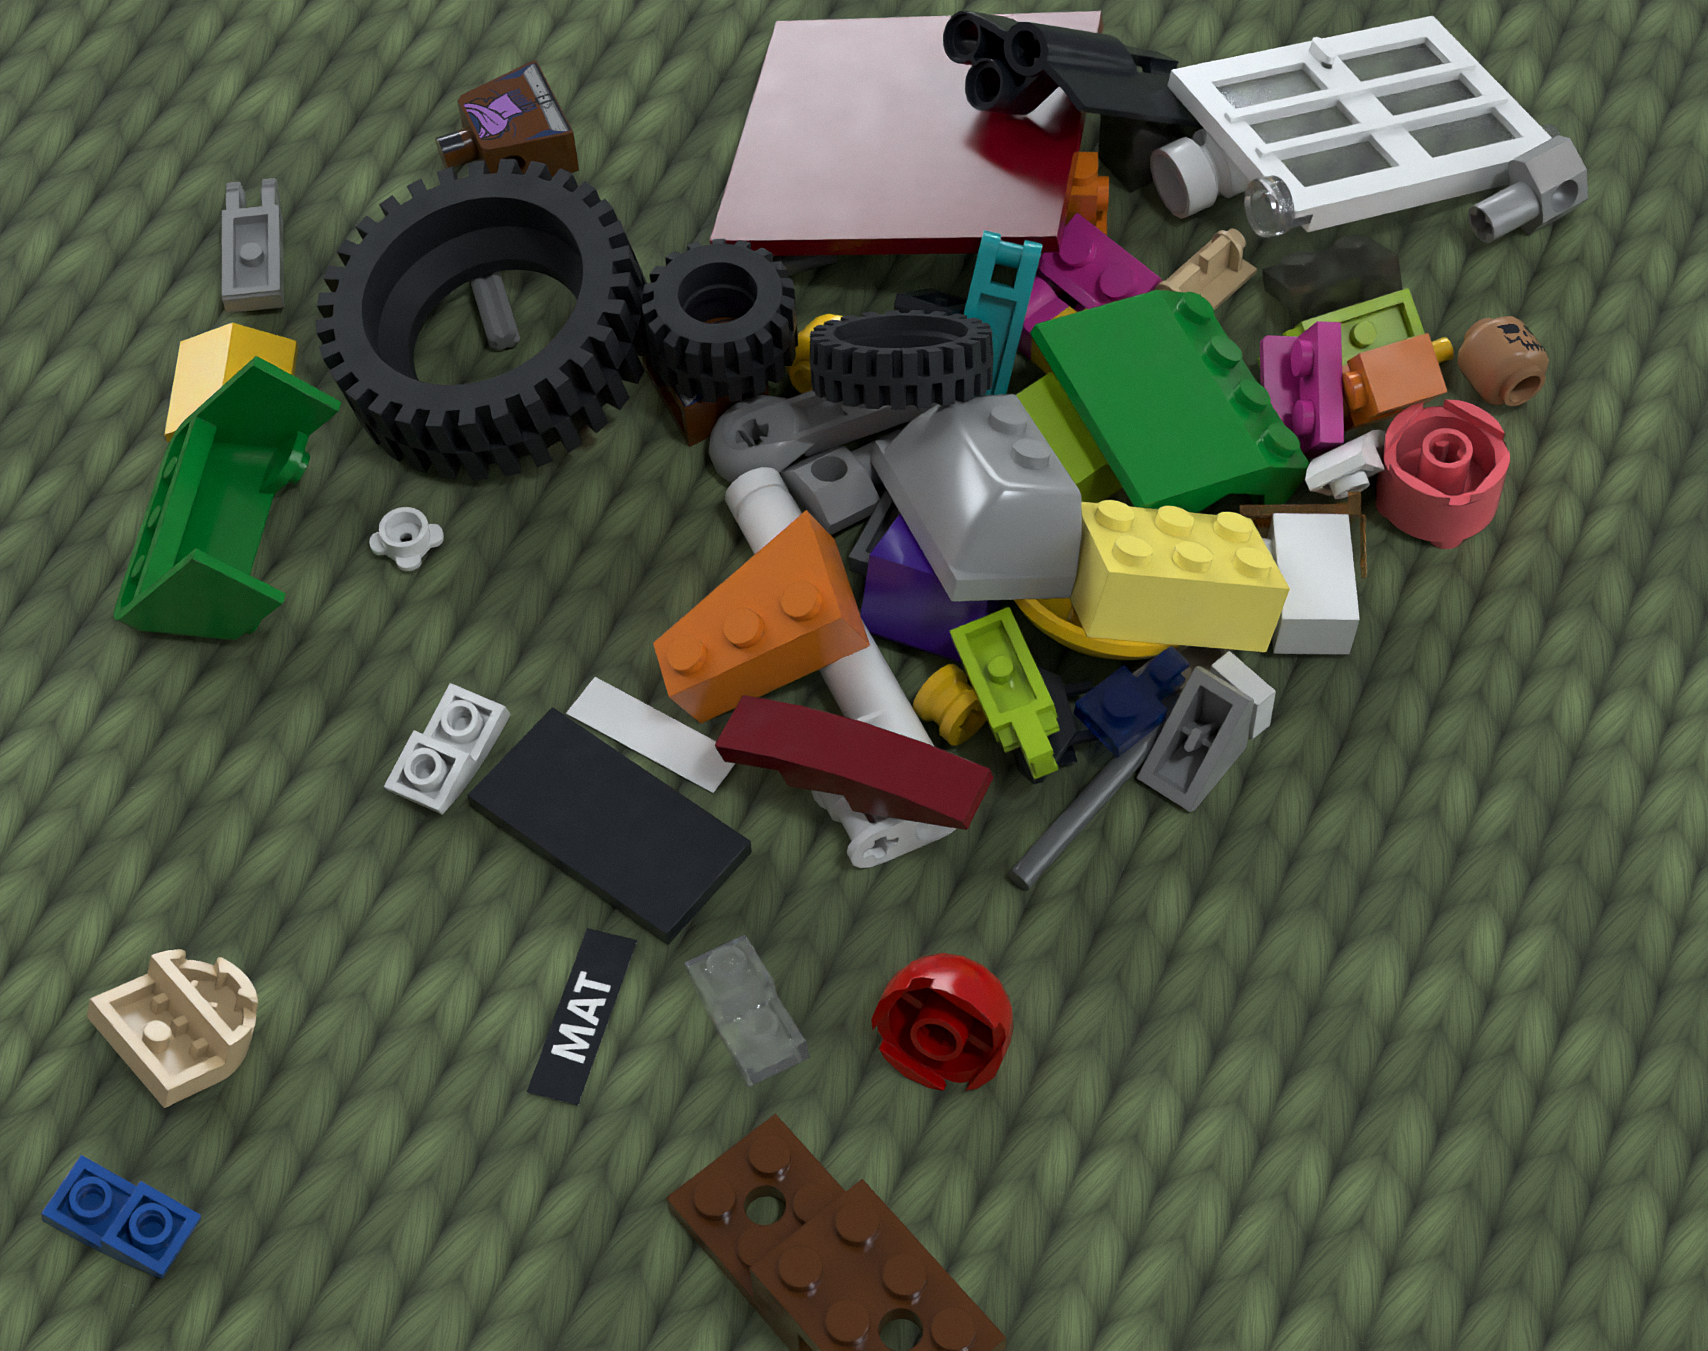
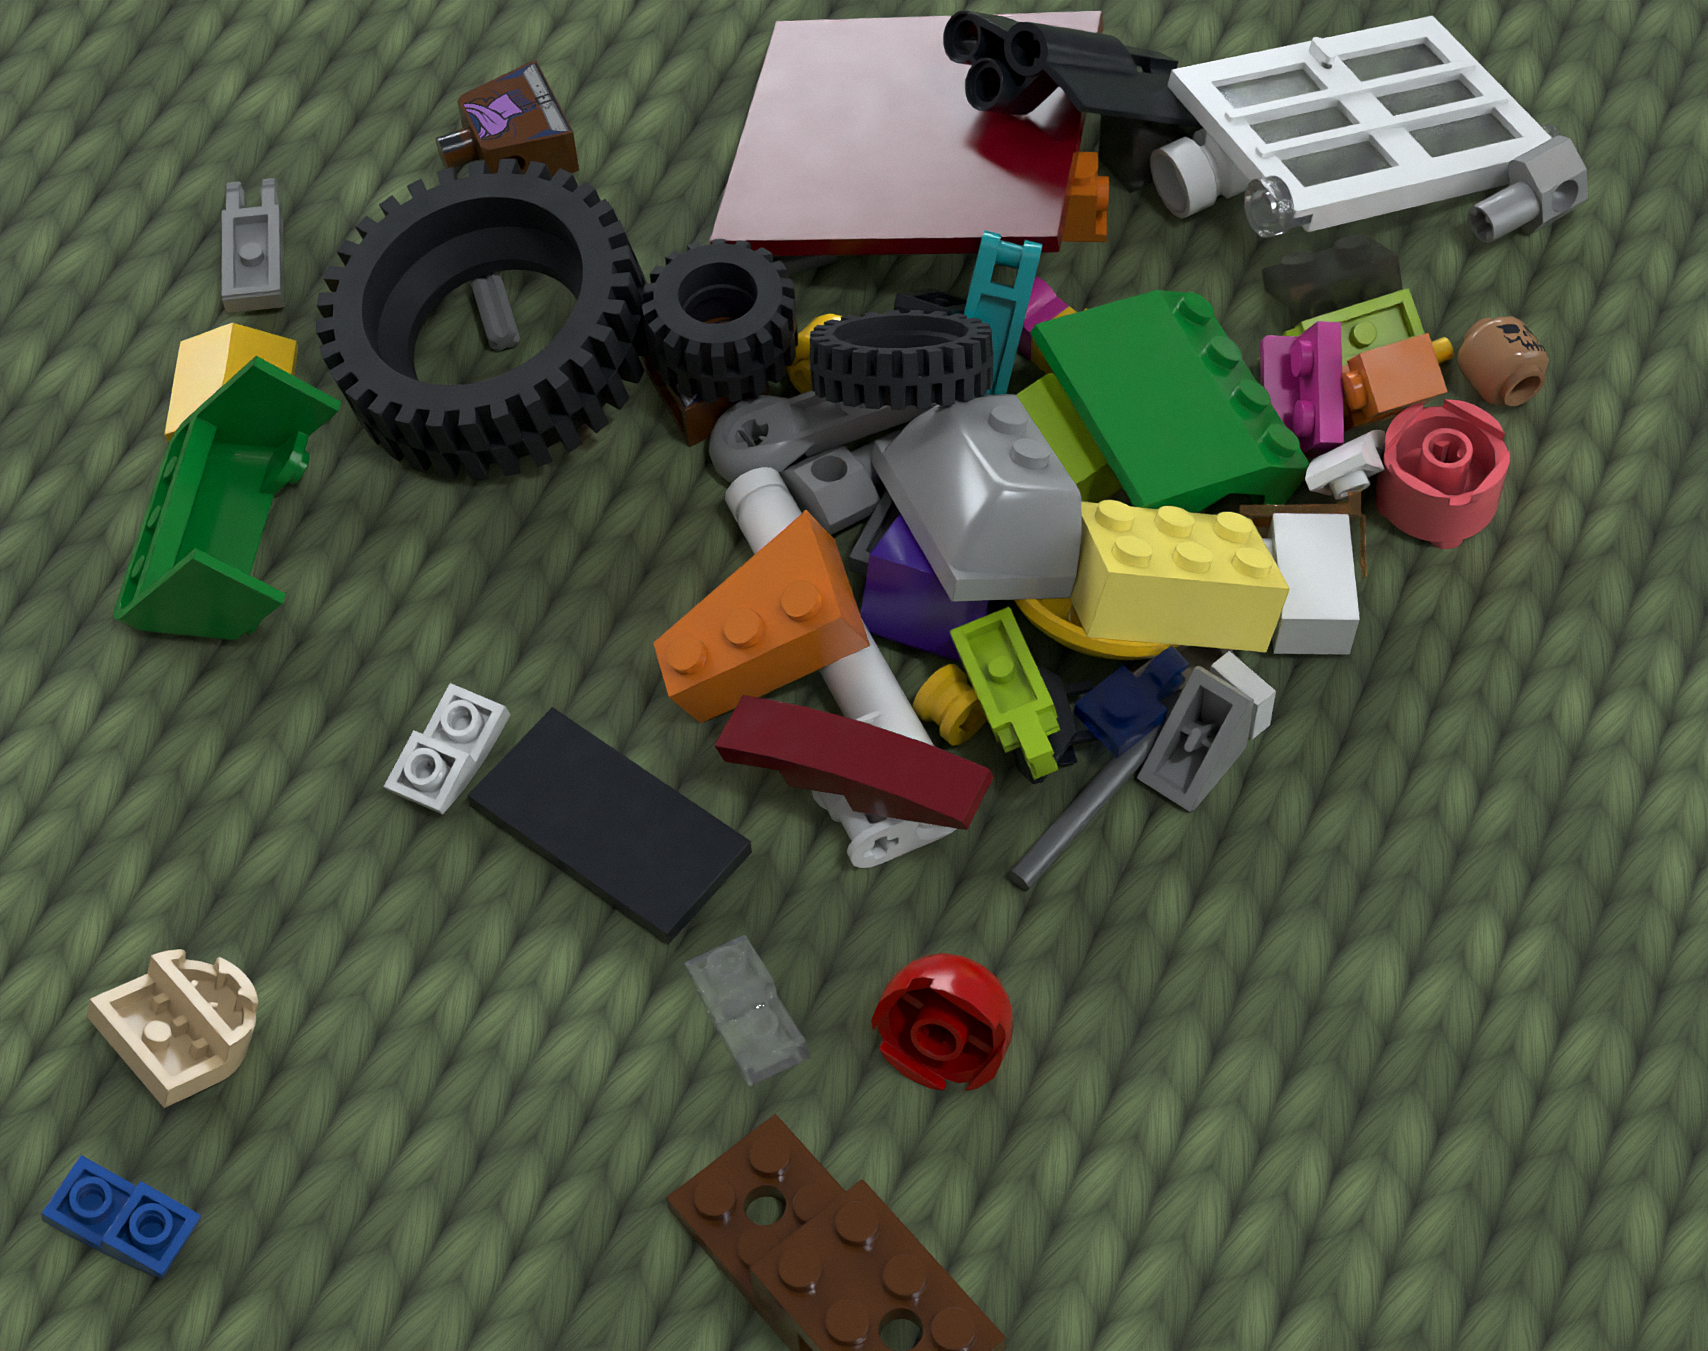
(401, 525): white plate -> none
(582, 1017): black sticker -> none
(651, 734): white sticker -> none
(1093, 268): dark pink bracket -> none
(1214, 270): tan hinge -> none

